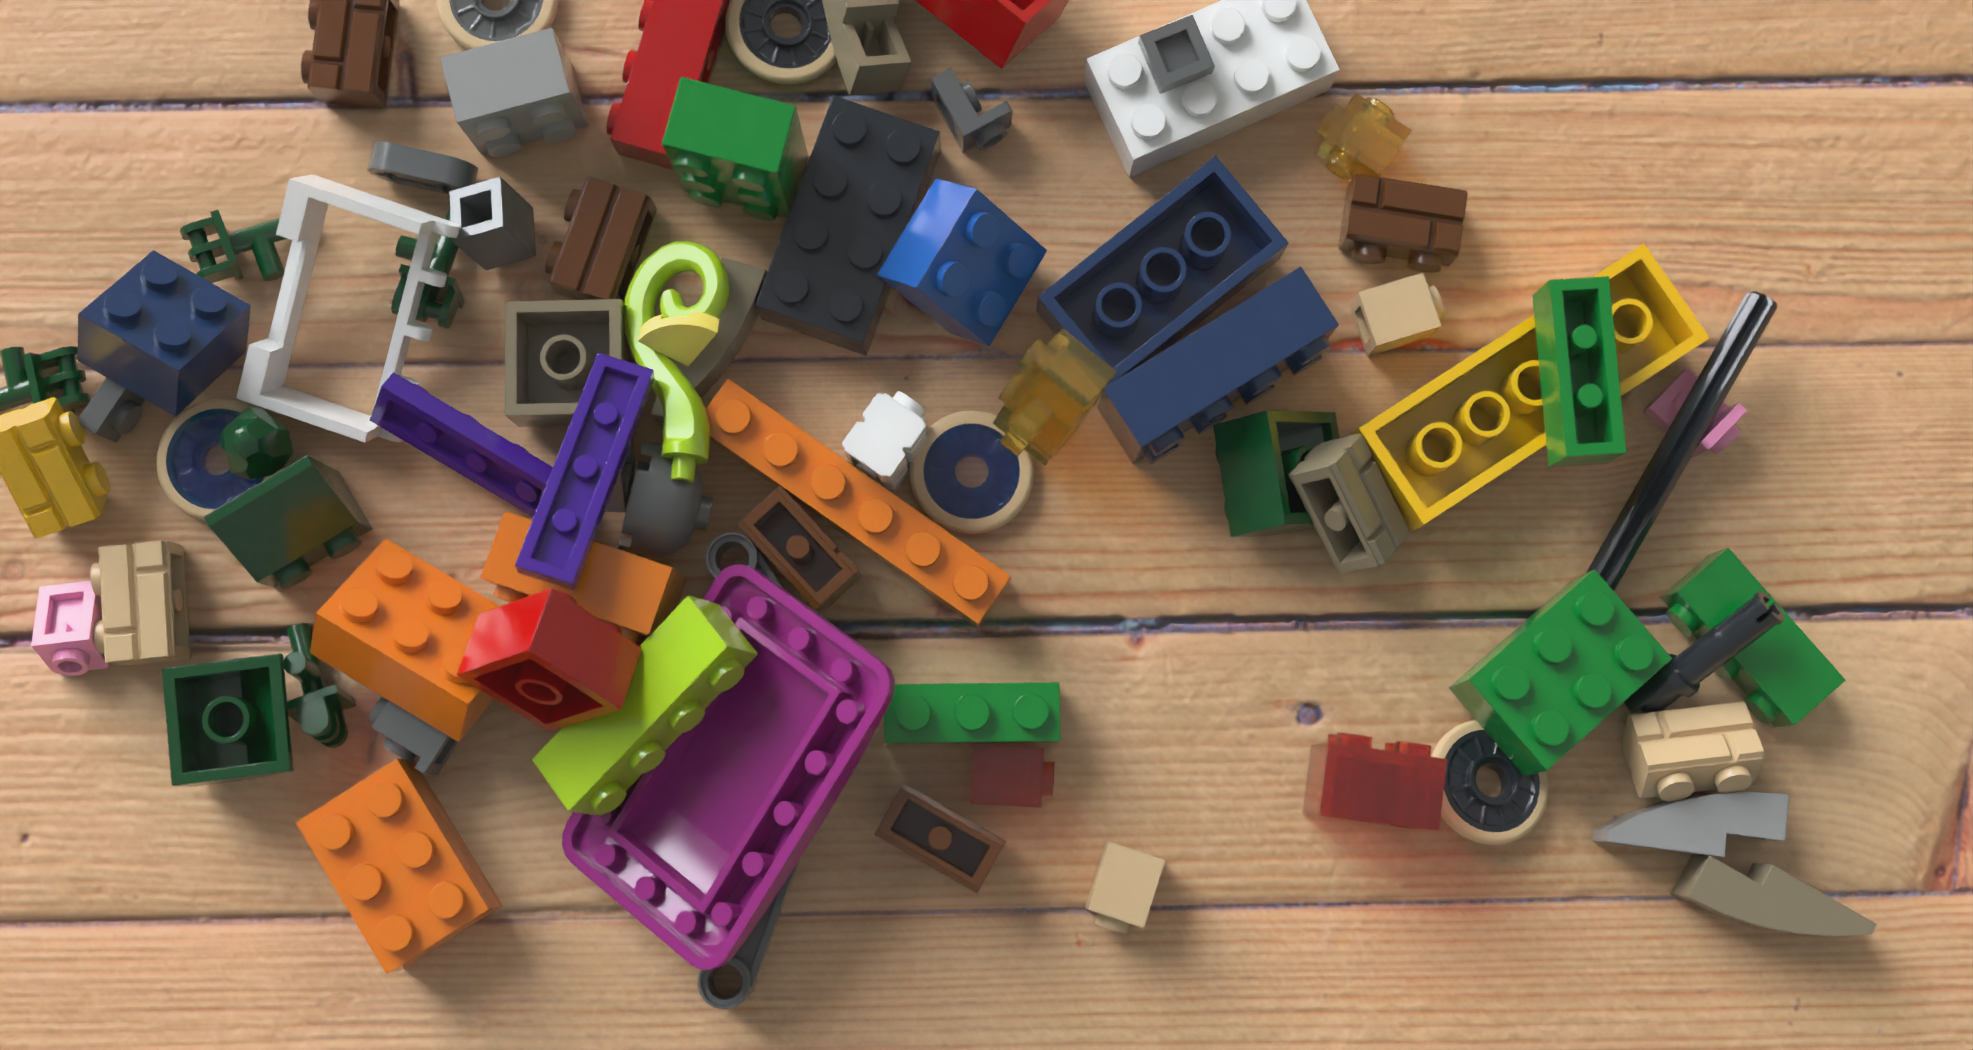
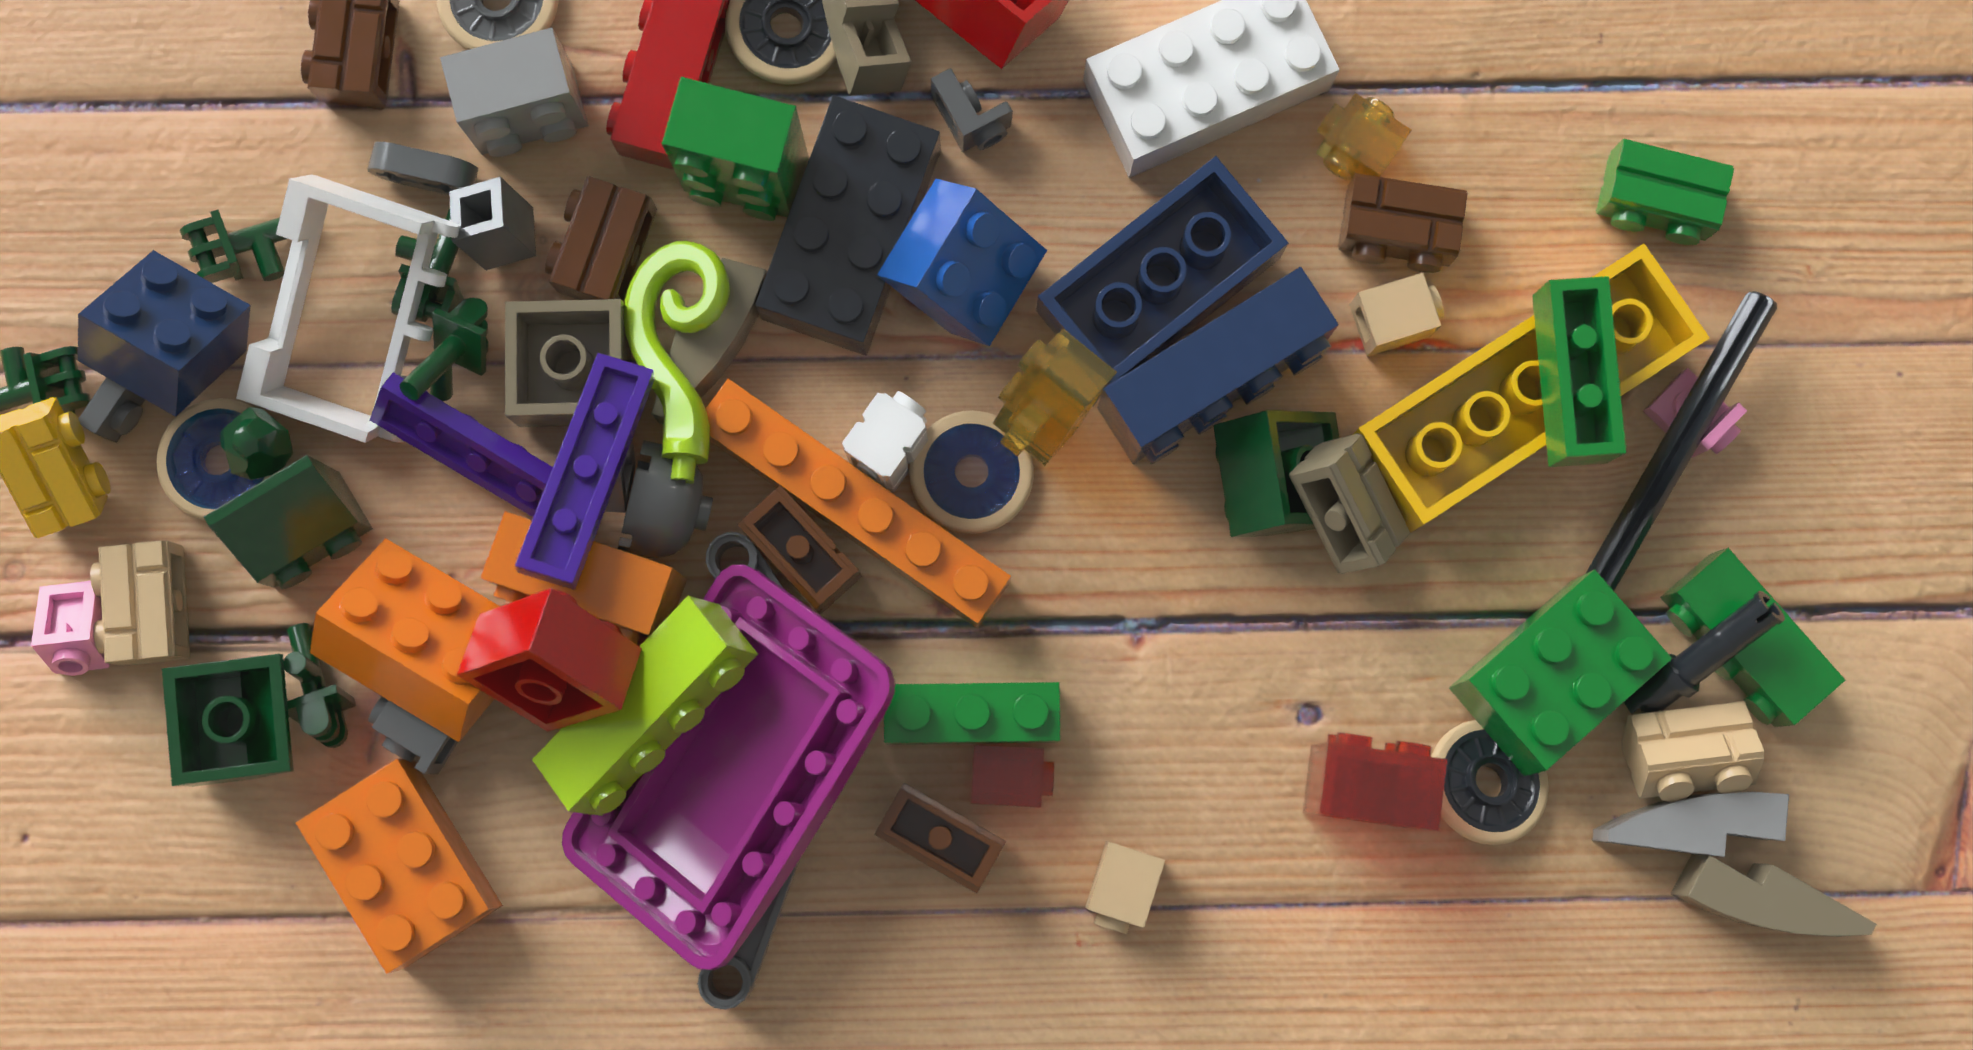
(457, 339): none -> dark green arm
(680, 336): light yellow tile -> none
(1176, 54): dark grey tile -> none
(1664, 192): none -> green brick

